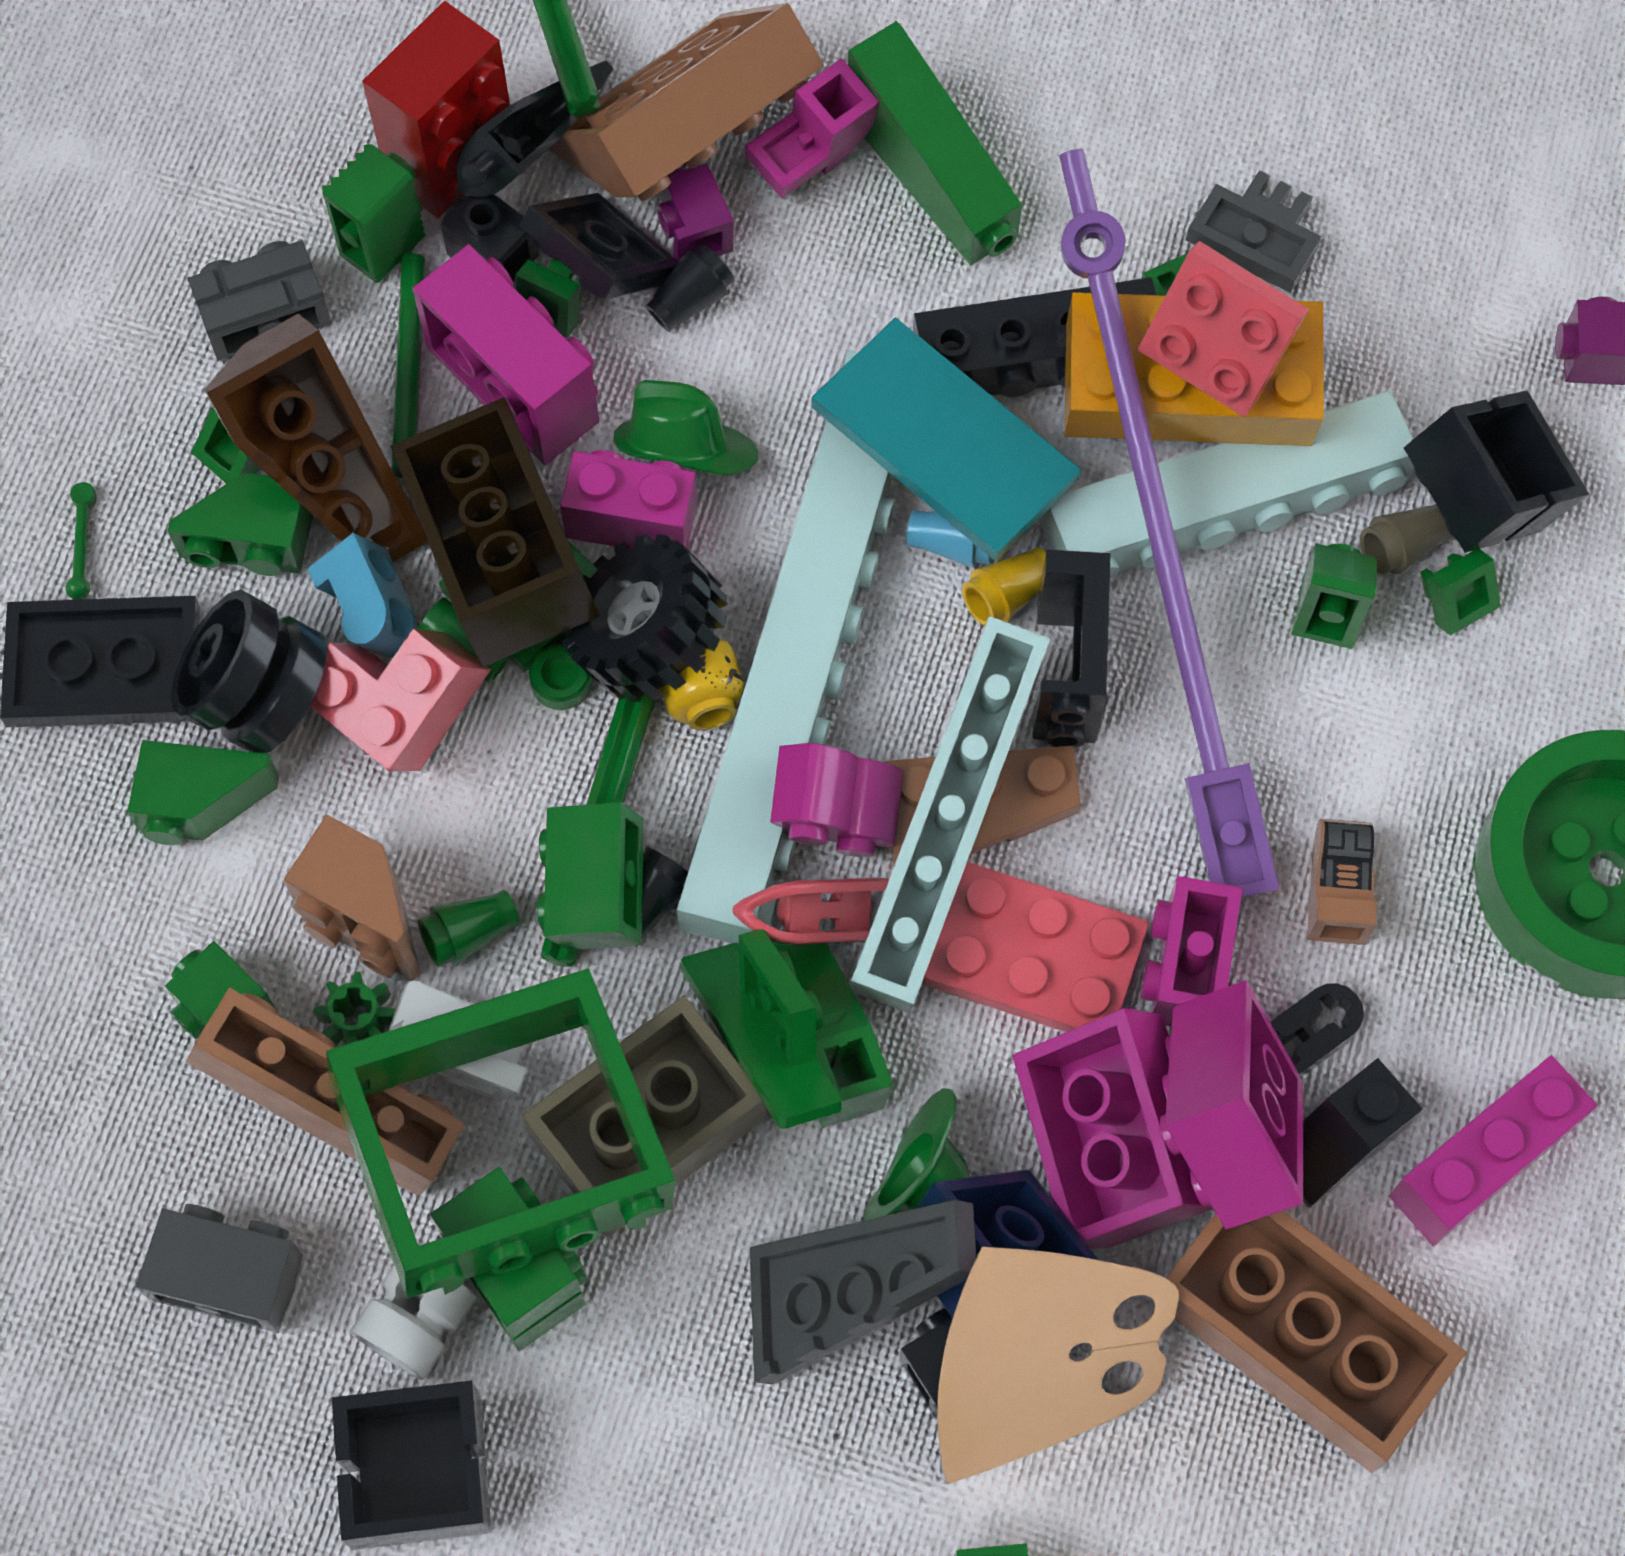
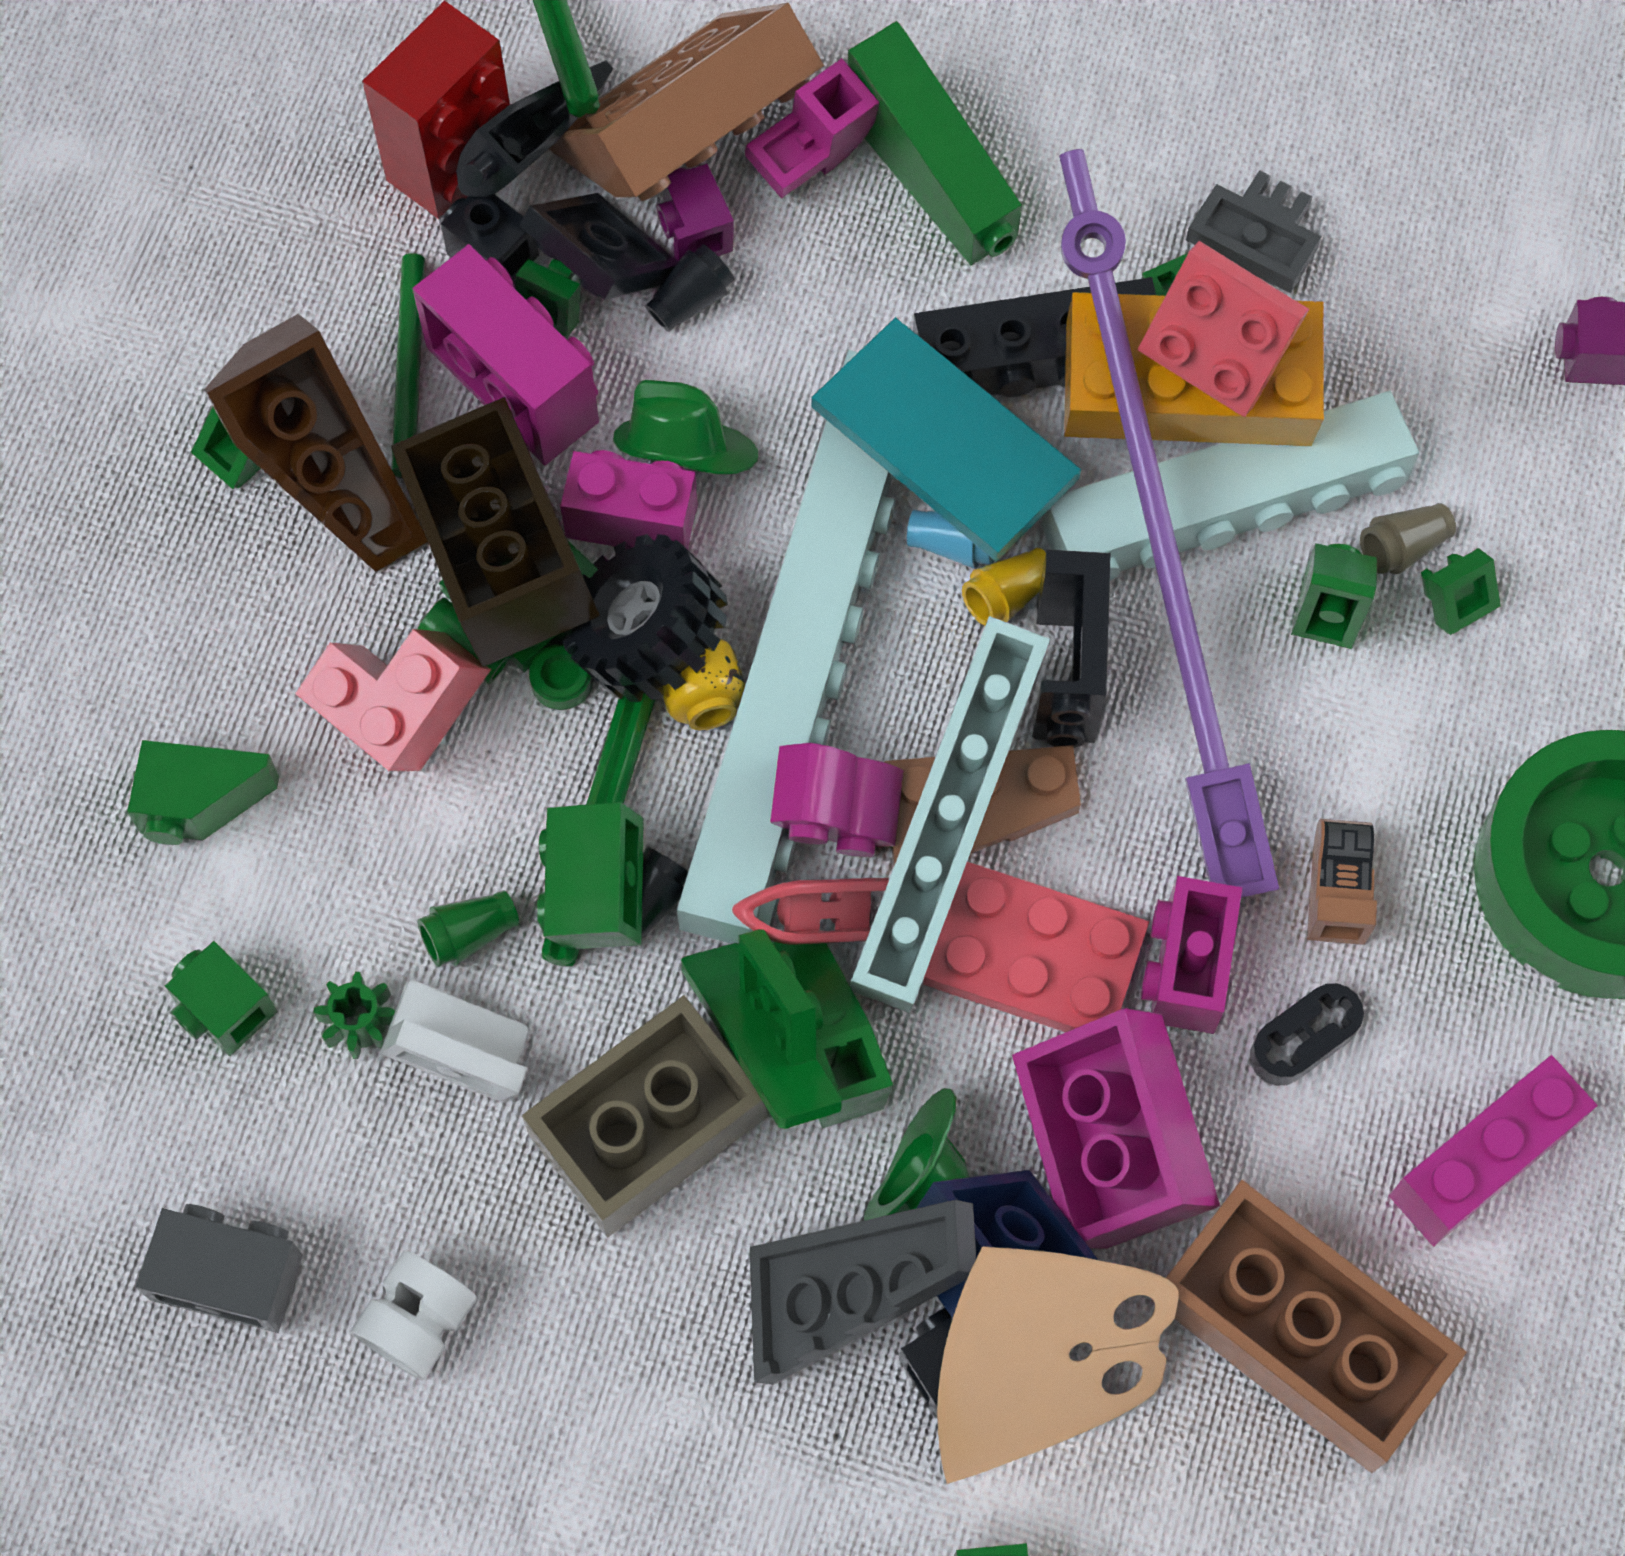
(83, 498): green hinge -> none
(94, 660): black plate -> none
(245, 525): green slope -> none
(249, 672): black wheel -> none
(257, 294): dark grey brick -> none
(289, 1075): nougat brick -> none
(352, 896): nougat slope -> none
(369, 592): medium azure leg -> none
(374, 211): green brick -> none
(412, 1465): black piece -> none
(467, 1037): green window -> none
(534, 1296): green piece -> none
(1234, 1106): dark pink brick -> none
(1353, 1128): black slope -> none
(1495, 470): black piece -> none

